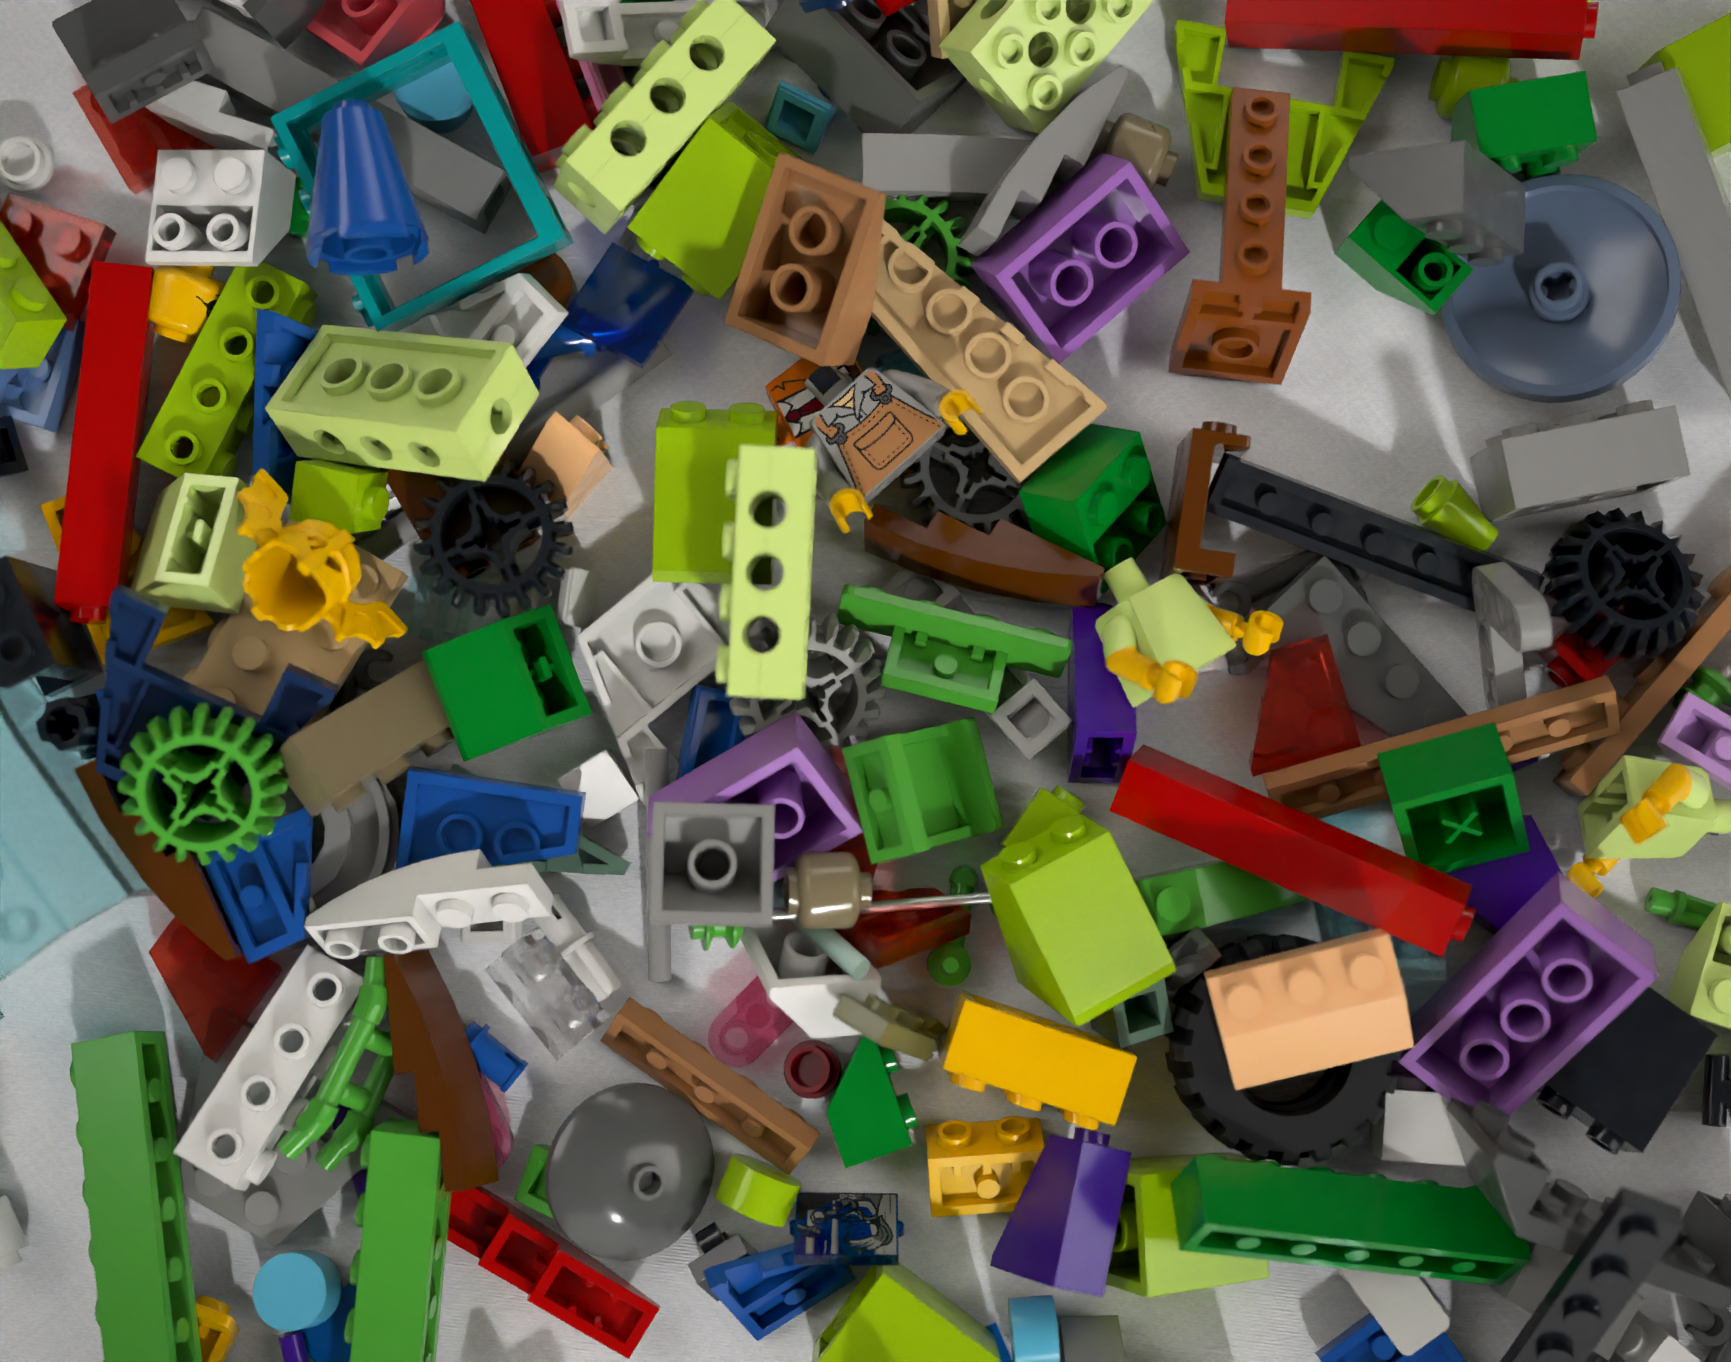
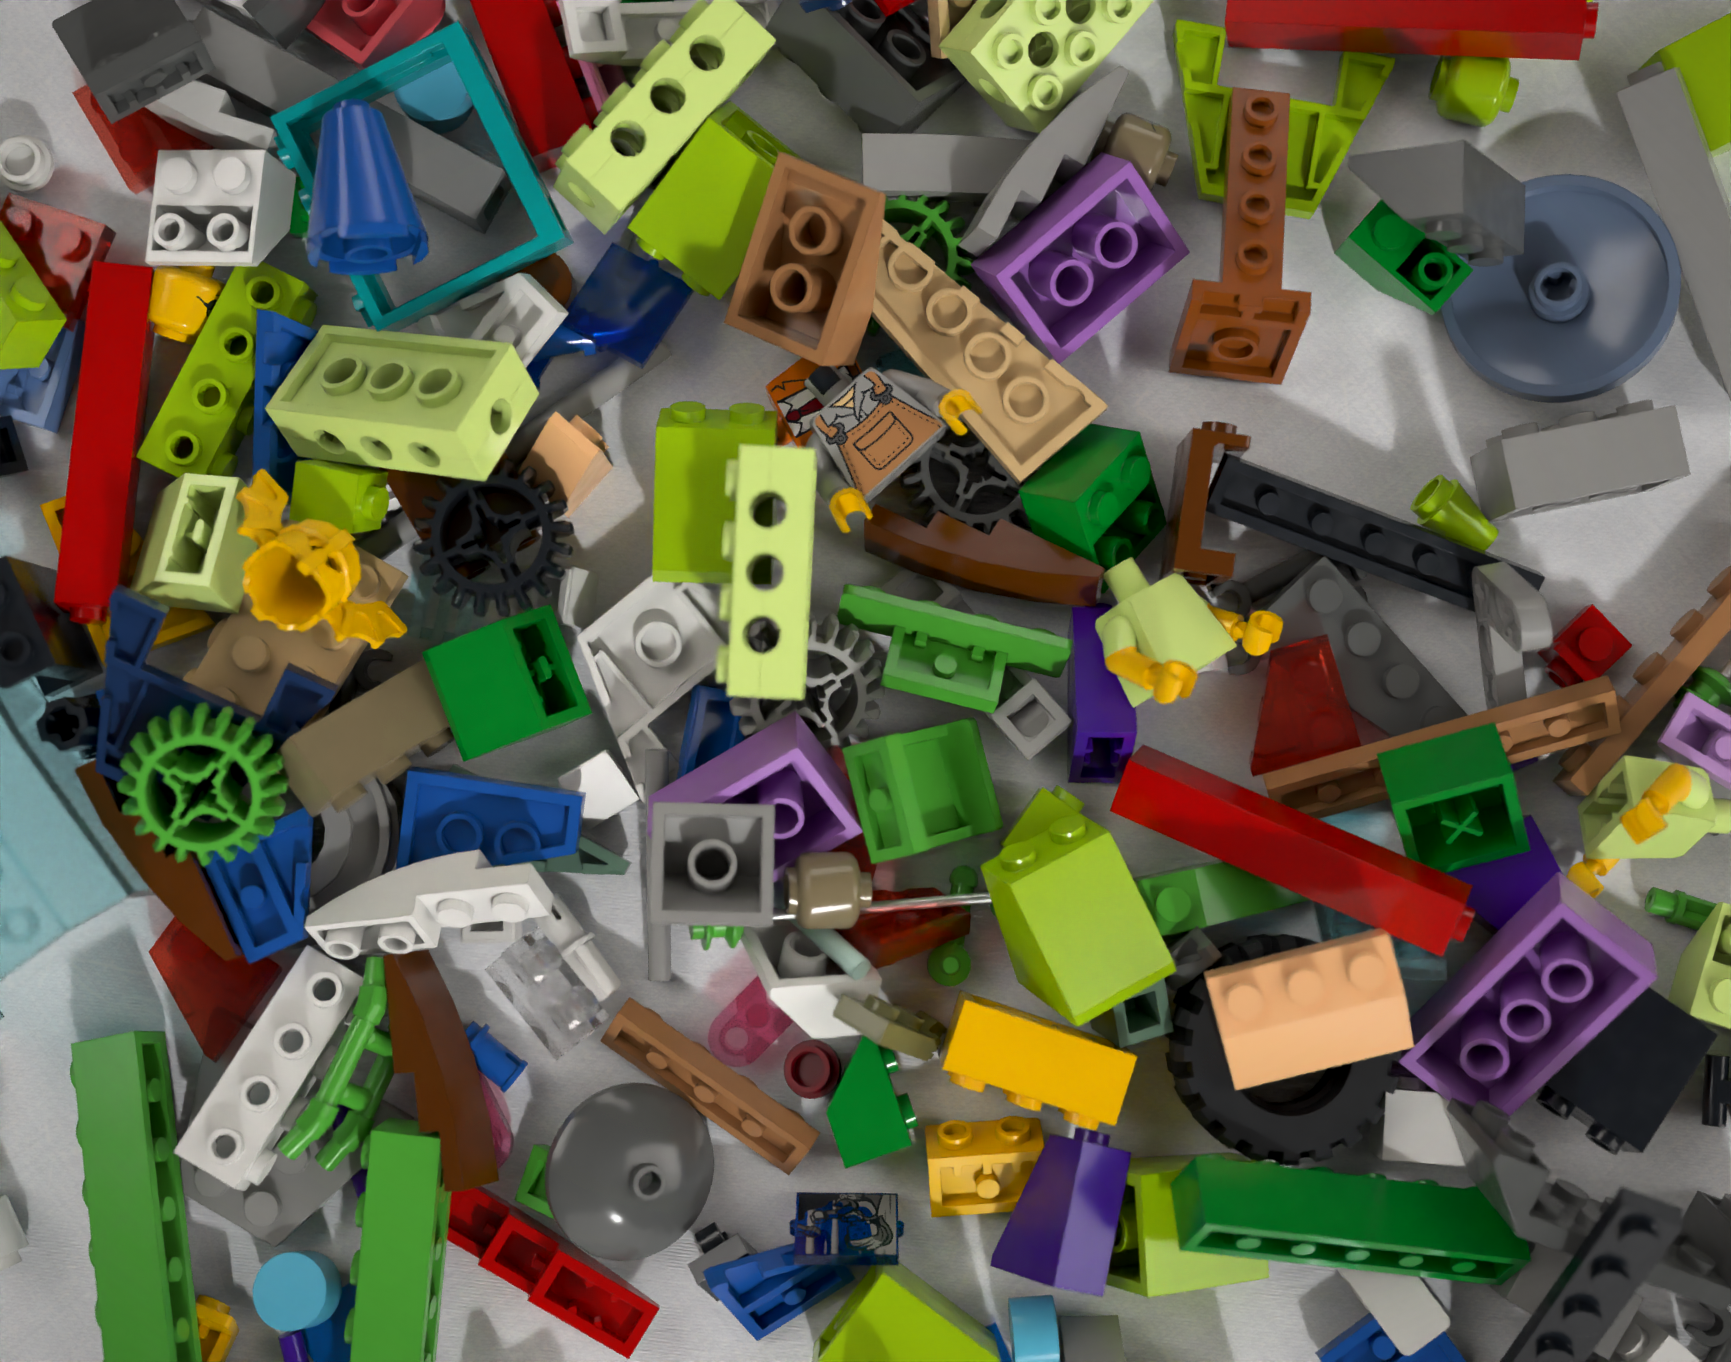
(758, 1190): lime piece -> none
(799, 117): medium azure slope -> none
(1528, 123): green slope -> none
(1644, 614): black gear -> none

